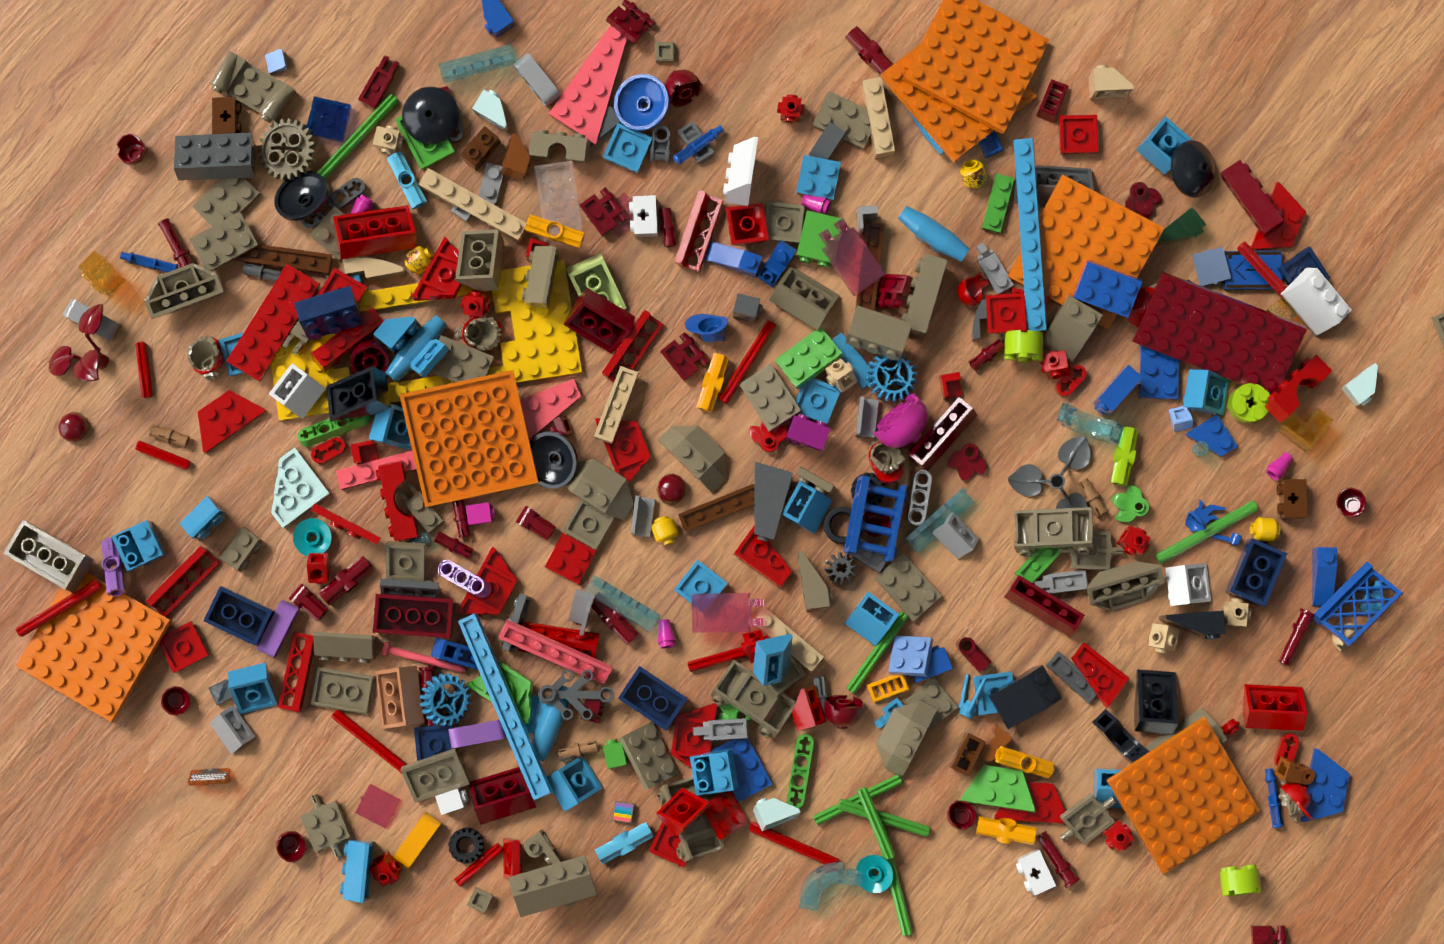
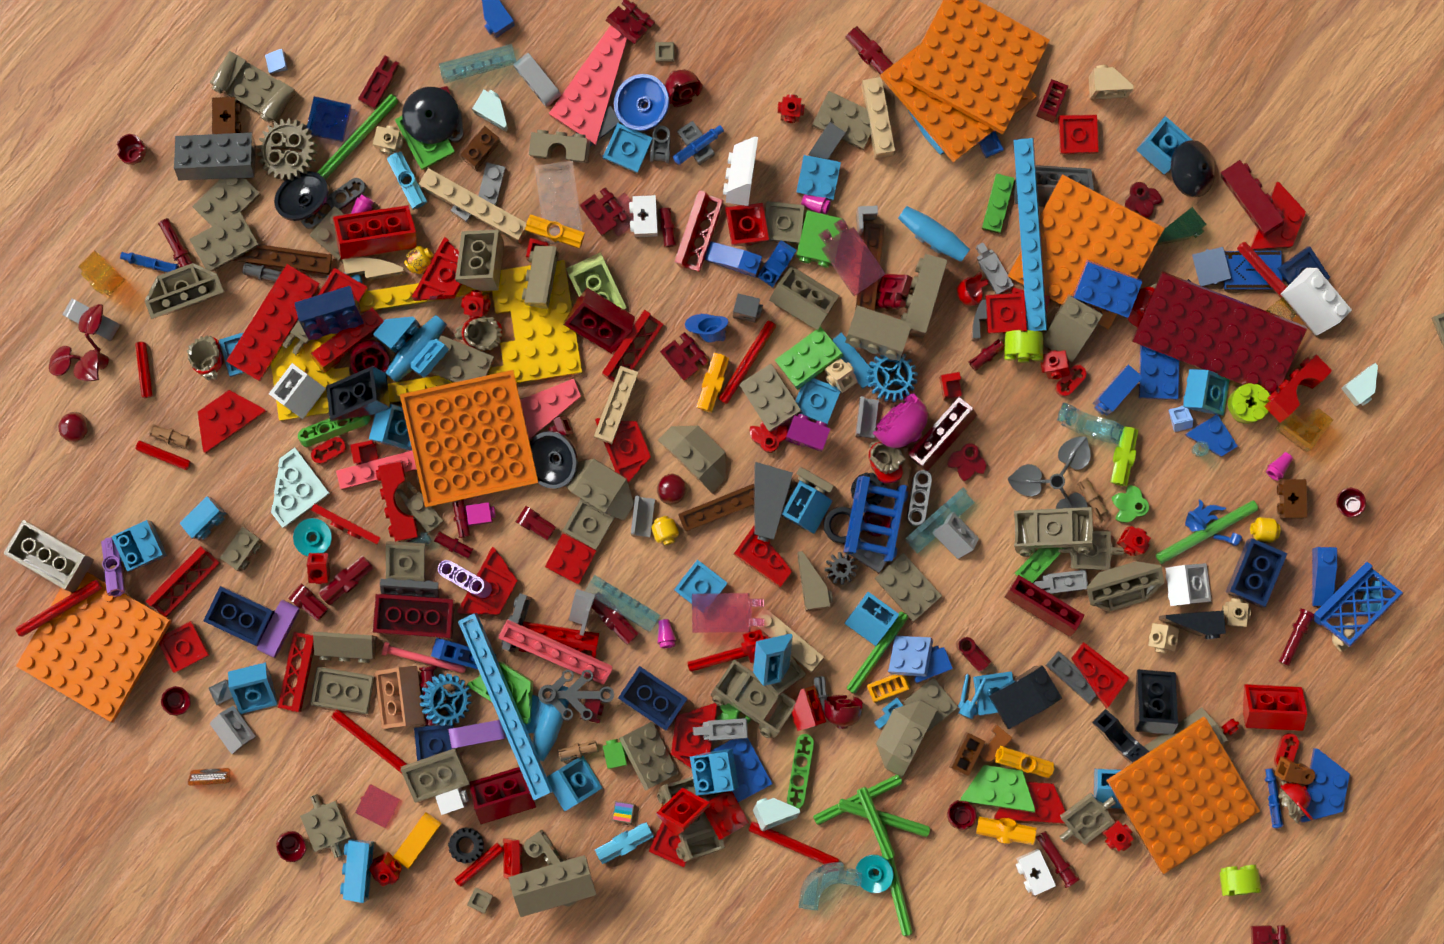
(516, 159): dark orange slope -> none
(973, 174): yellow head -> none

